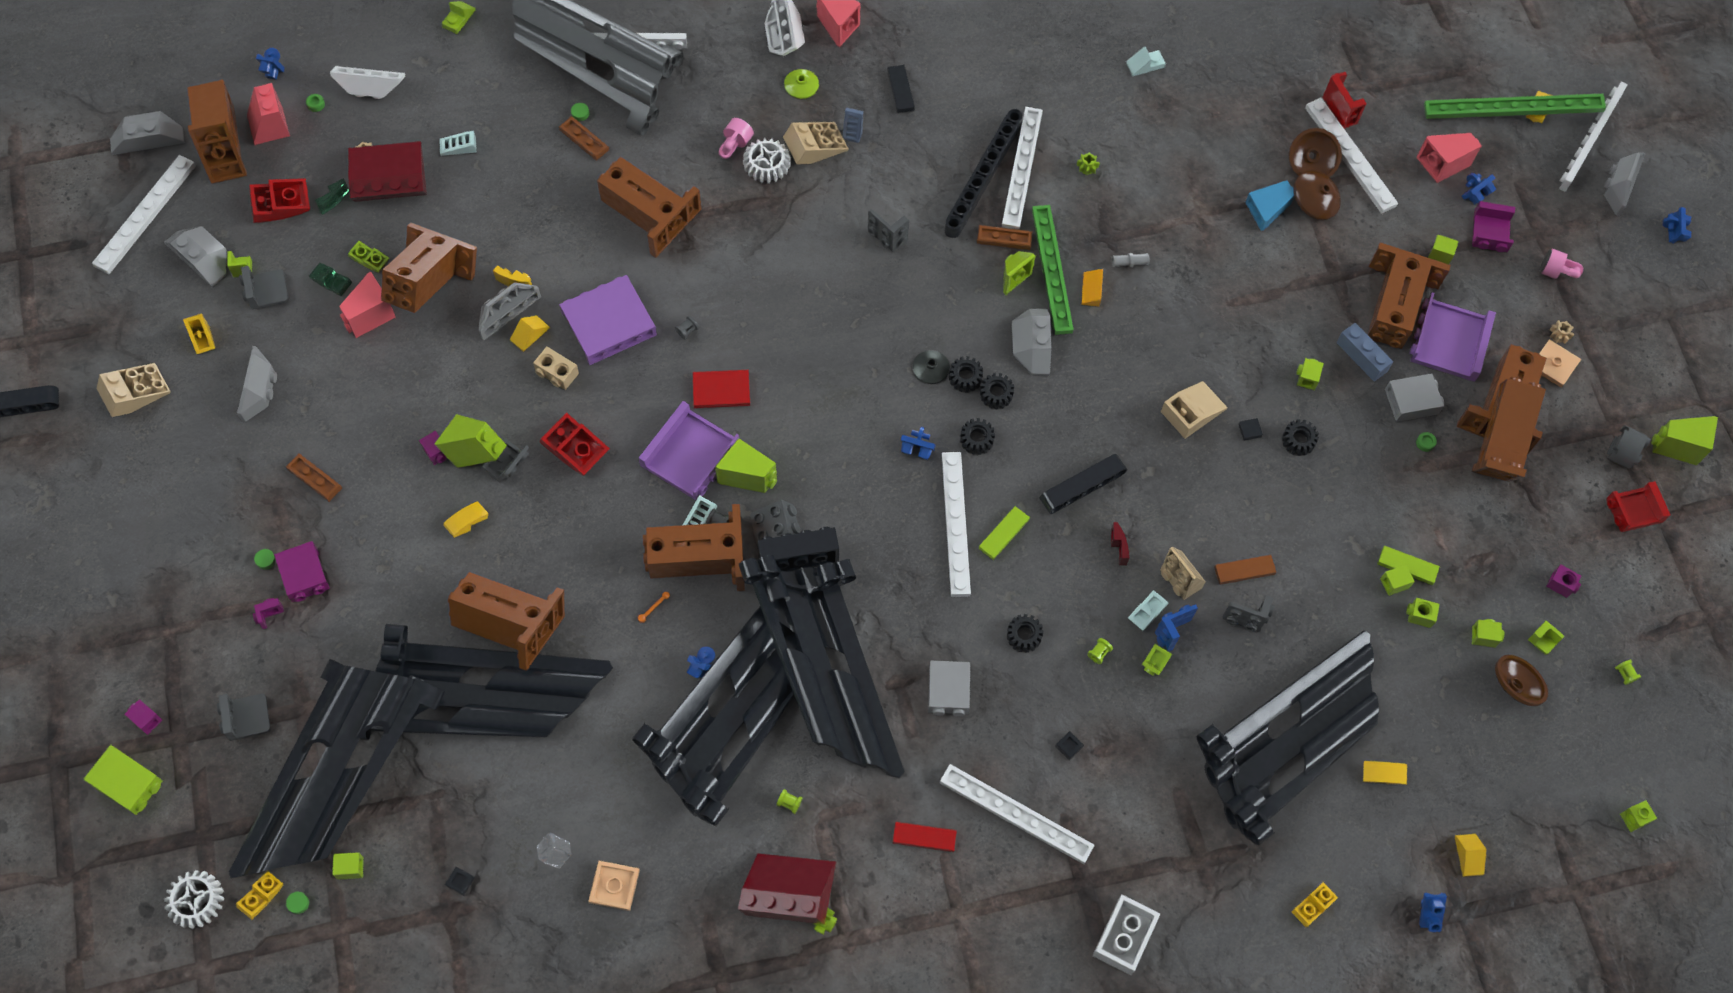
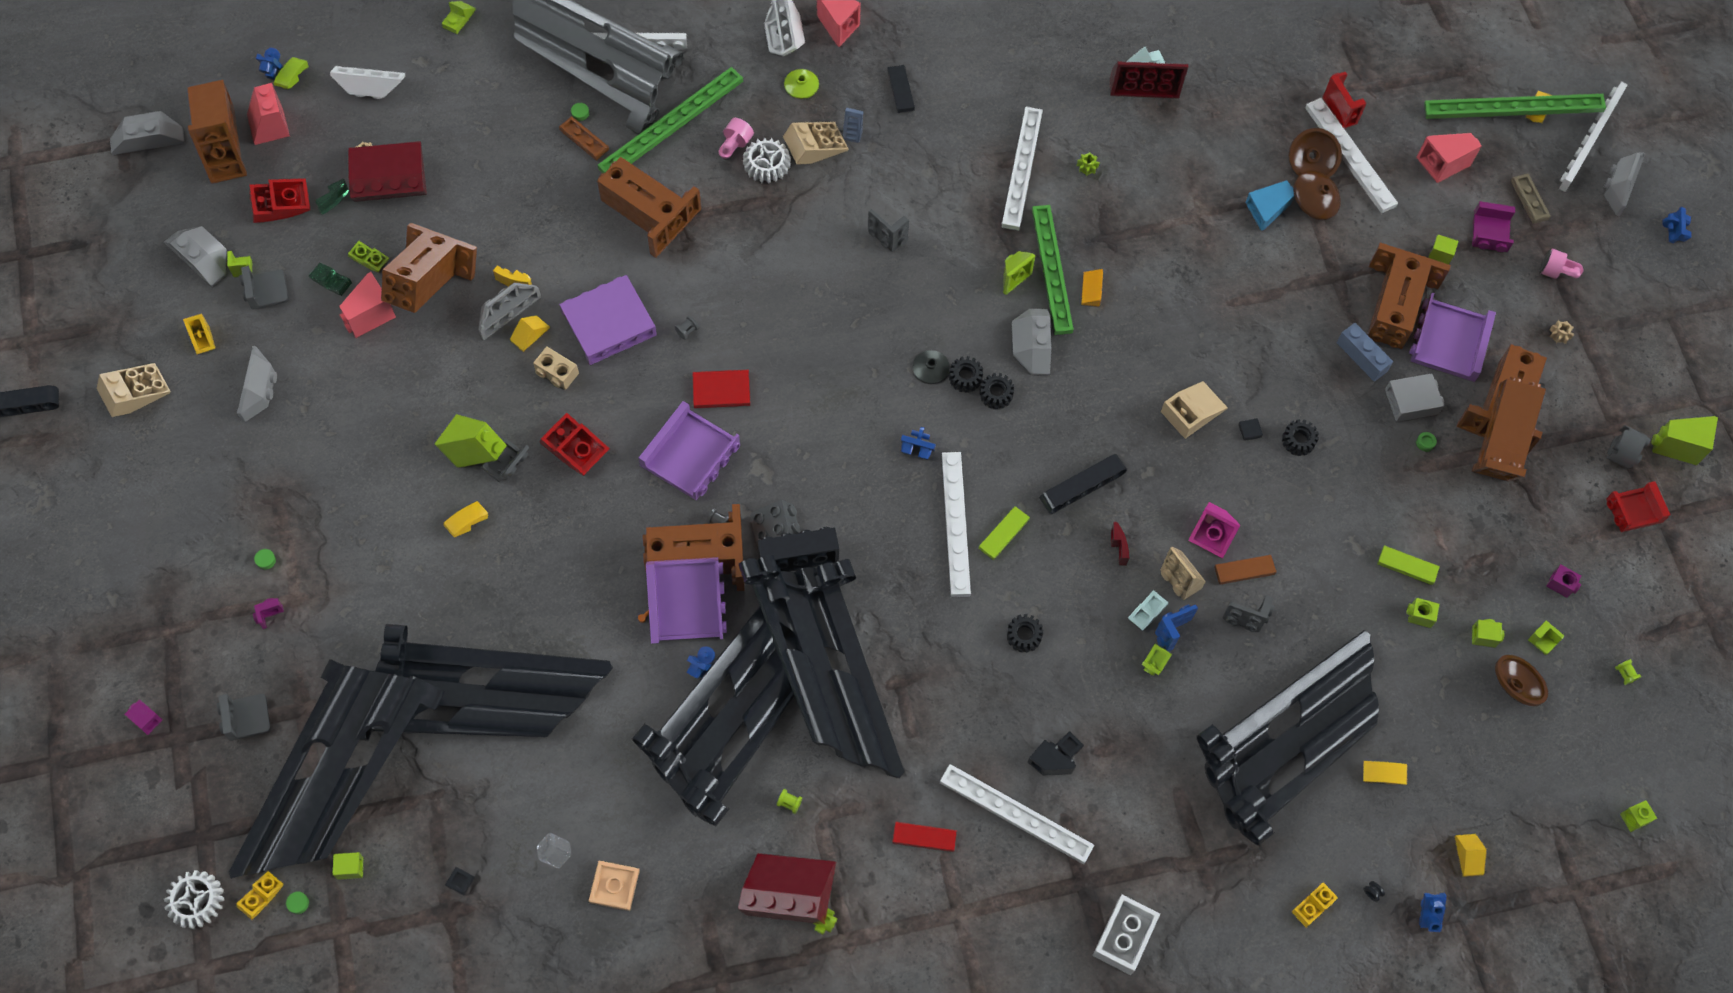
(123, 780): lime slope -> none
(143, 214): white plate -> none
(289, 73): none -> lime slope
(301, 572): magenta panel -> none
(314, 477): dark orange tile -> none
(315, 102): bright green tile -> none
(429, 447): magenta brick -> none
(458, 149): light aqua slope -> none
(506, 615): dark orange brick -> none
(675, 119): none -> bright green plate
(685, 599): none -> medium lavender panel
(700, 501): light aqua slope -> none
(746, 469): lime slope -> none
(949, 688): light grey brick -> none
(981, 427): black tyre -> none
(983, 179): black beam -> none
(1004, 237): dark orange tile -> none
(1050, 761): none -> black slope
(1100, 650): lime bush -> none
(1130, 260): light grey pin -> none
(1147, 79): none -> dark red slope
(1215, 530): none -> dark pink slope
(1309, 373): lime brick -> none
(1374, 891): none -> black bush
(1397, 580): lime panel -> none
(1474, 193): blue hips -> none
(1530, 198): none -> dark tan tile
(1558, 364): light nougat plate -> none

